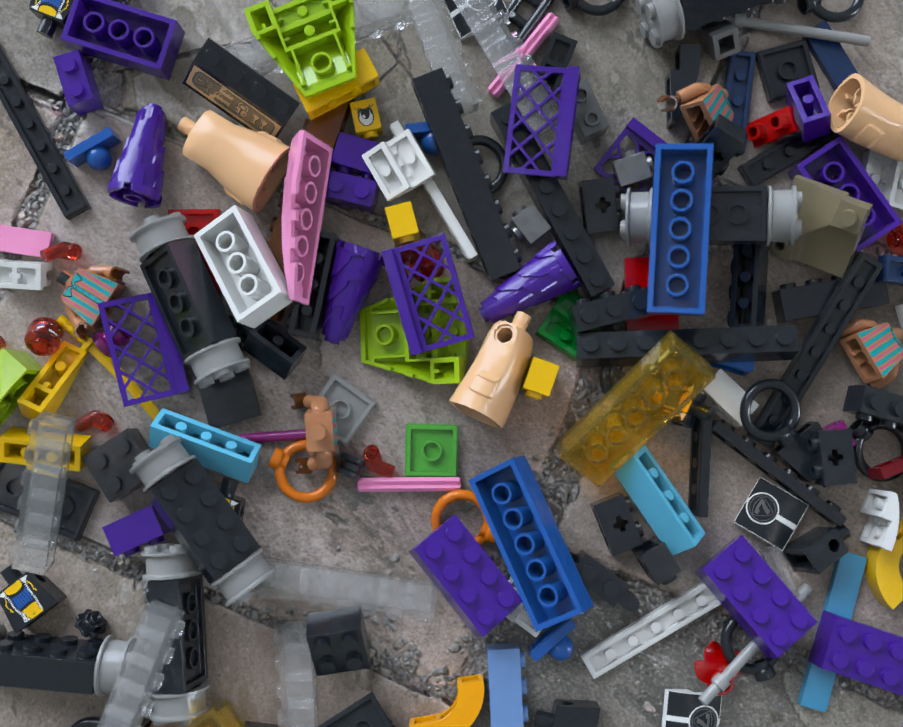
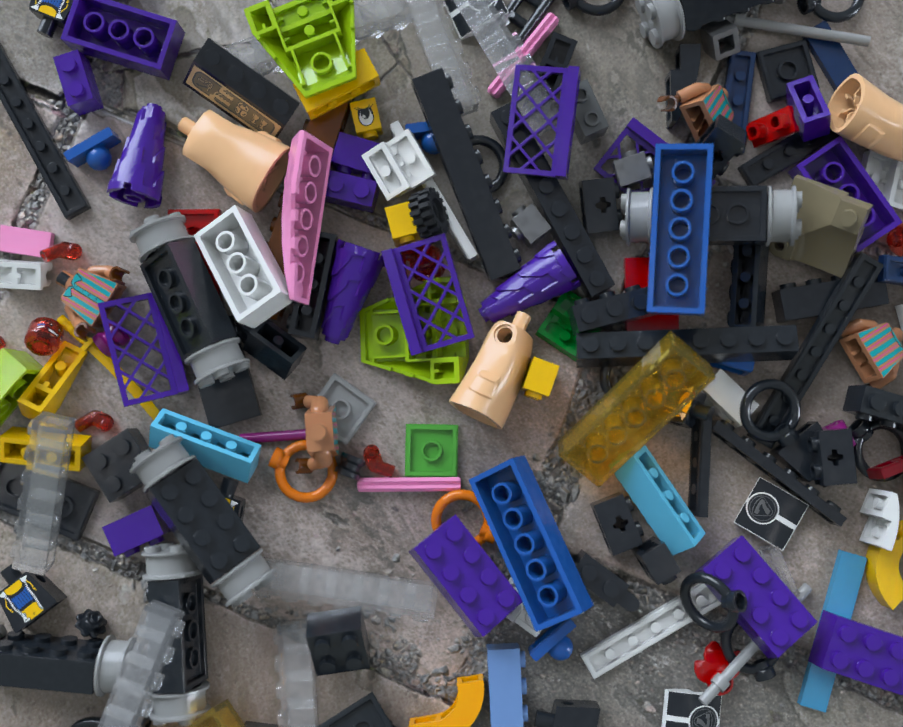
(428, 213): none -> black tyre
(731, 600): none -> black piece
(817, 549): black torso -> none

